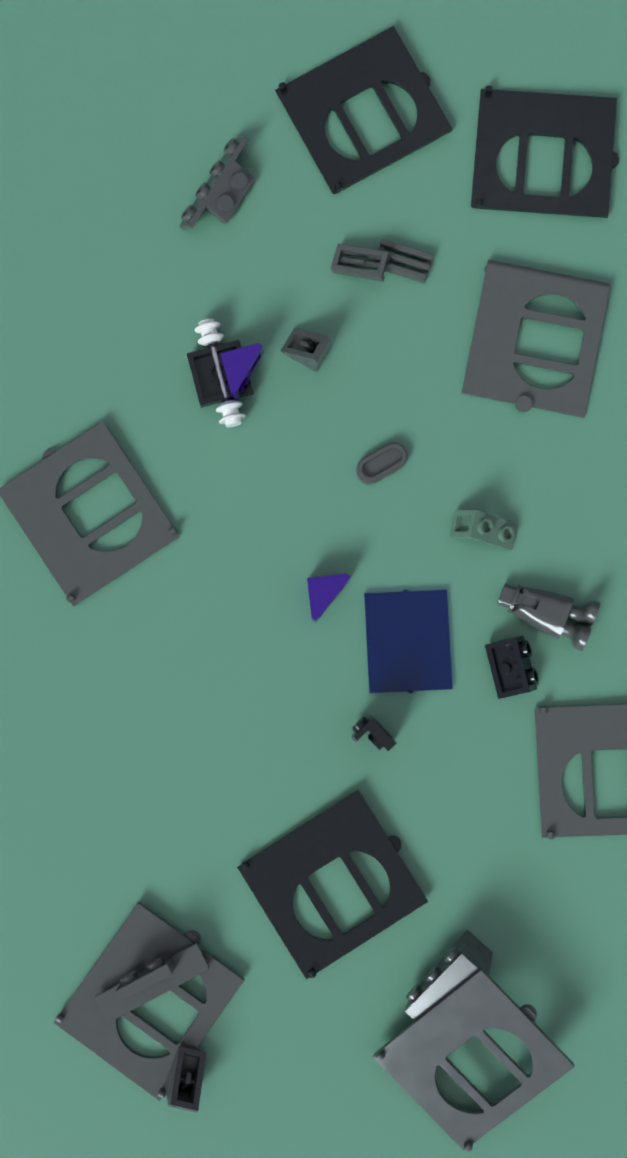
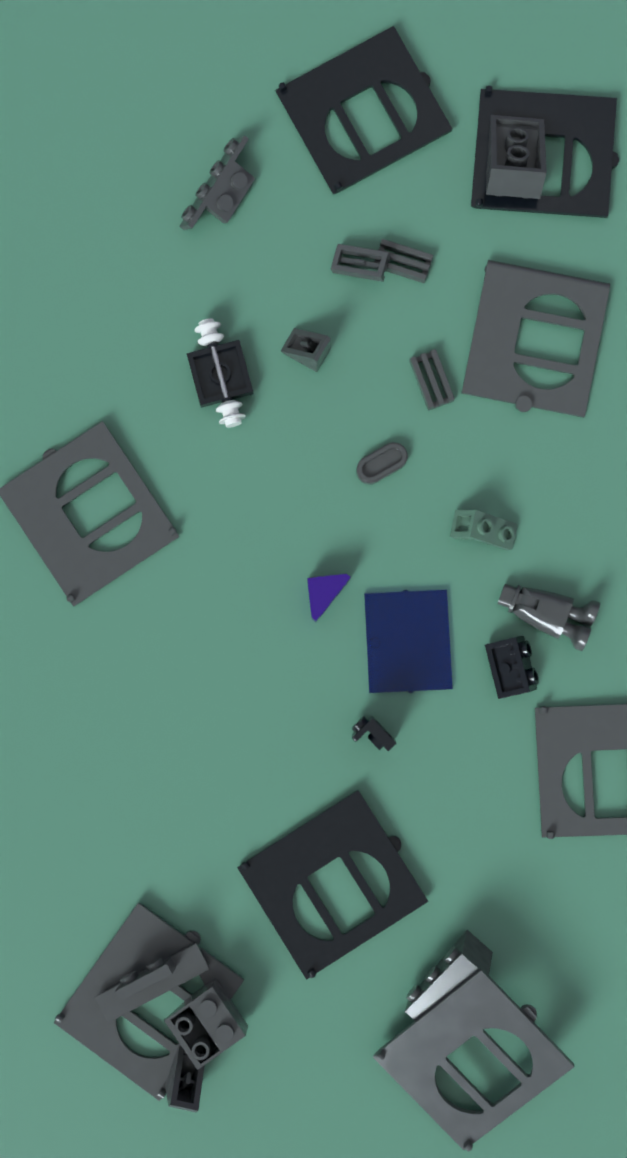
(207, 1024): none -> dark grey slope
(240, 365): dark purple slope -> none
(442, 377): none -> dark grey tile
(516, 157): none -> dark grey slope

